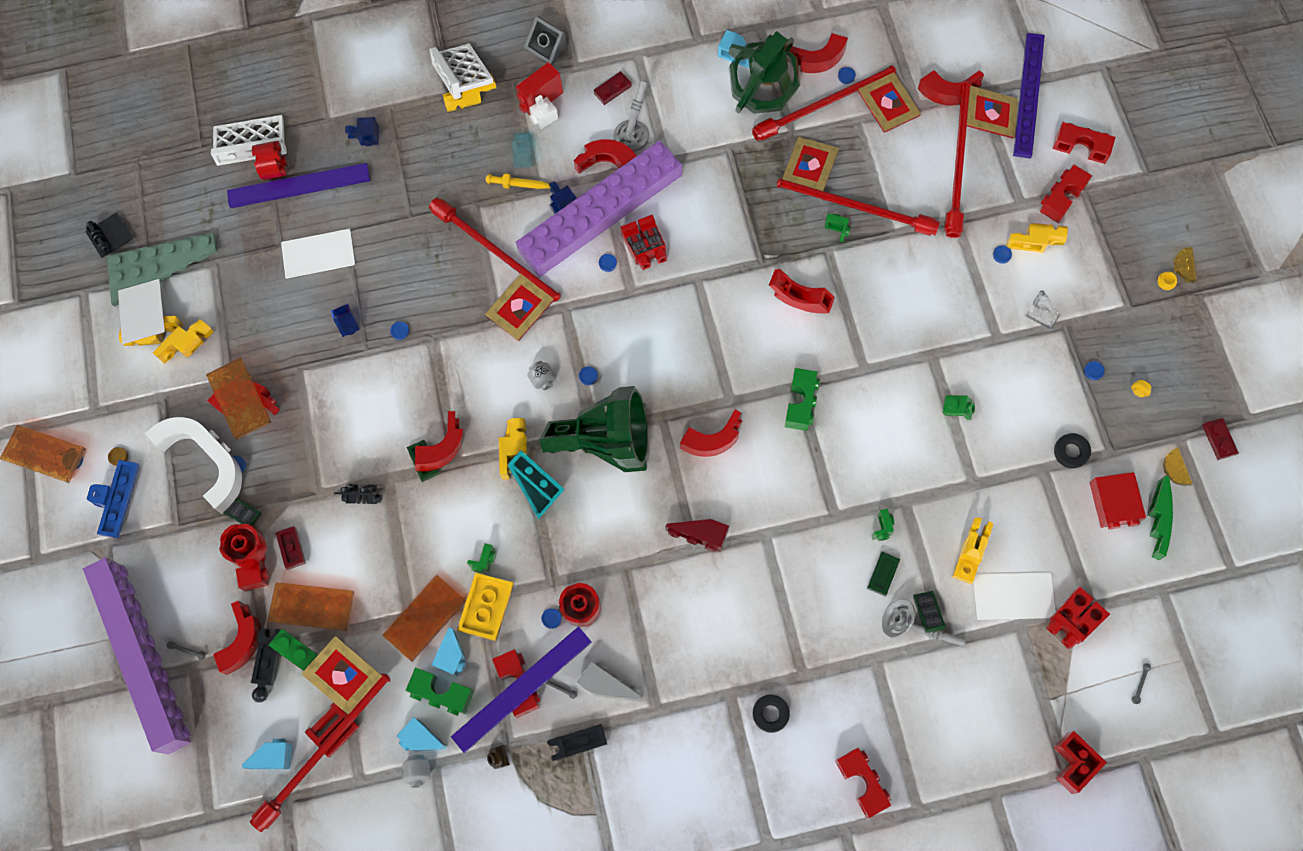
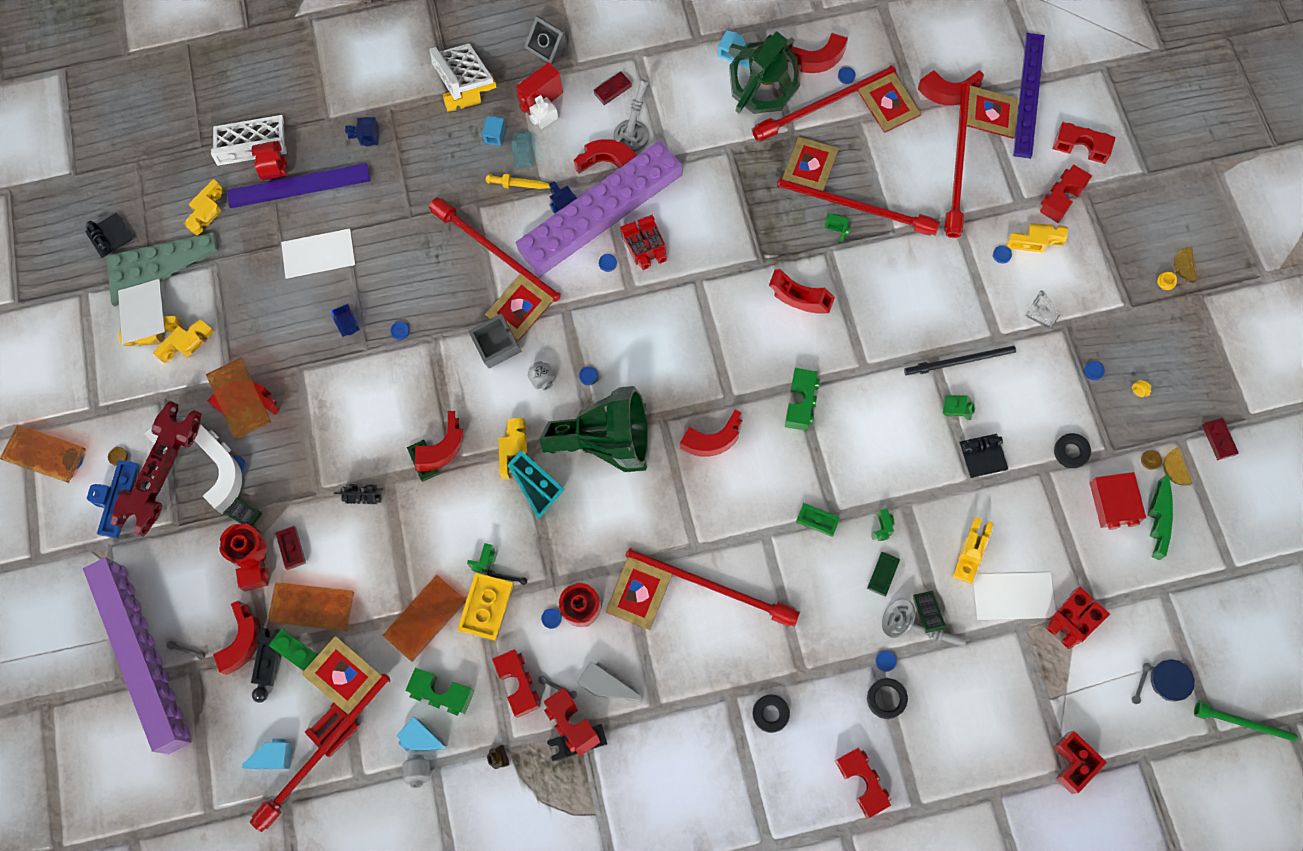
(142, 501): none -> dark red piece
(204, 208): none -> yellow plate
(450, 655): medium azure slope -> none
(494, 130): none -> dark azure brick
(494, 341): none -> dark grey piece
(521, 689): dark purple tile -> none
(523, 580): none -> black hinge
(580, 736): none -> red arch
(645, 584): none -> flag
(704, 532): dark red slope -> none
(818, 520): none -> green plate
(885, 661): none -> blue piece
(900, 690): none -> black tyre
(925, 367): none -> black bar
(984, 455): none -> black hinge
(1151, 459): none -> pearl gold piece
(1172, 680): none -> dark blue tile
(1204, 710): none -> green piece

